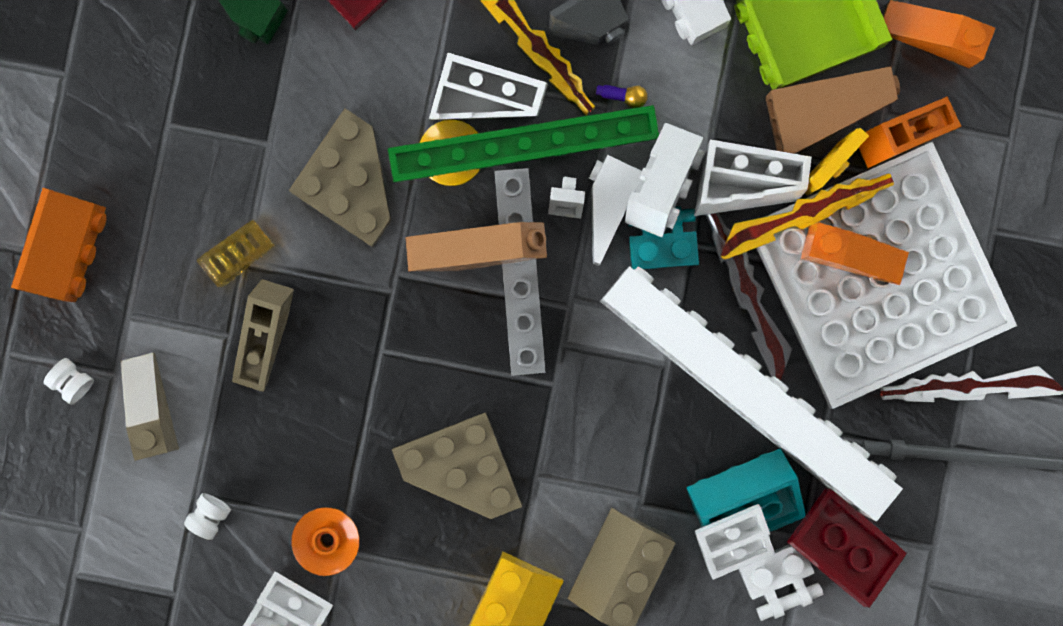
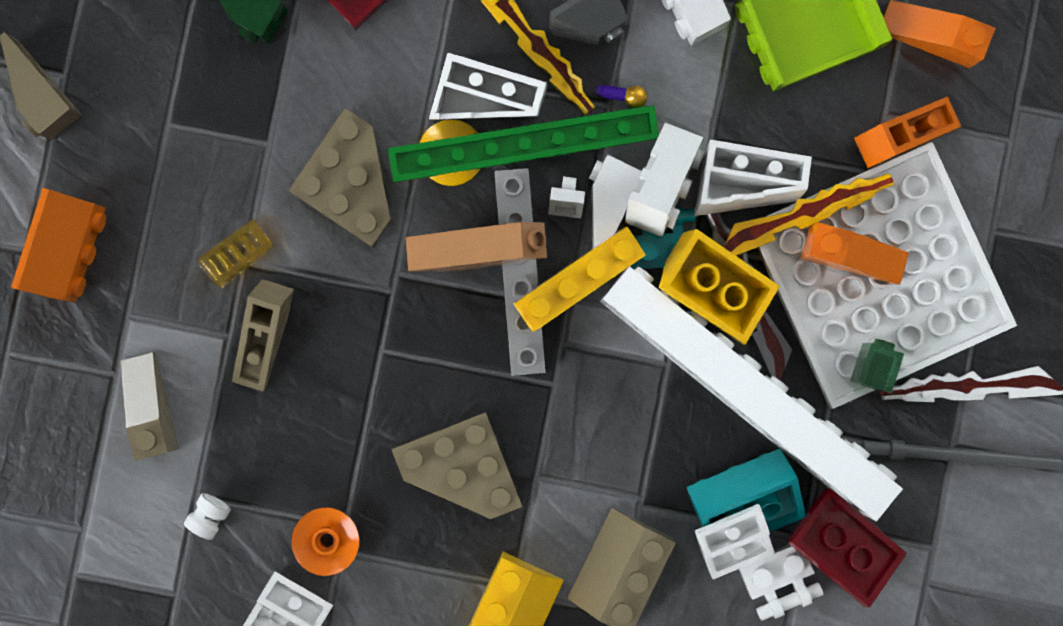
(36, 95): none -> dark tan slope
(68, 381): white wheel -> none
(579, 279): none -> yellow plate
(717, 285): none -> yellow slope
(821, 108): medium nougat slope -> none
(836, 160): yellow plate -> none
(877, 366): none -> clear green brick

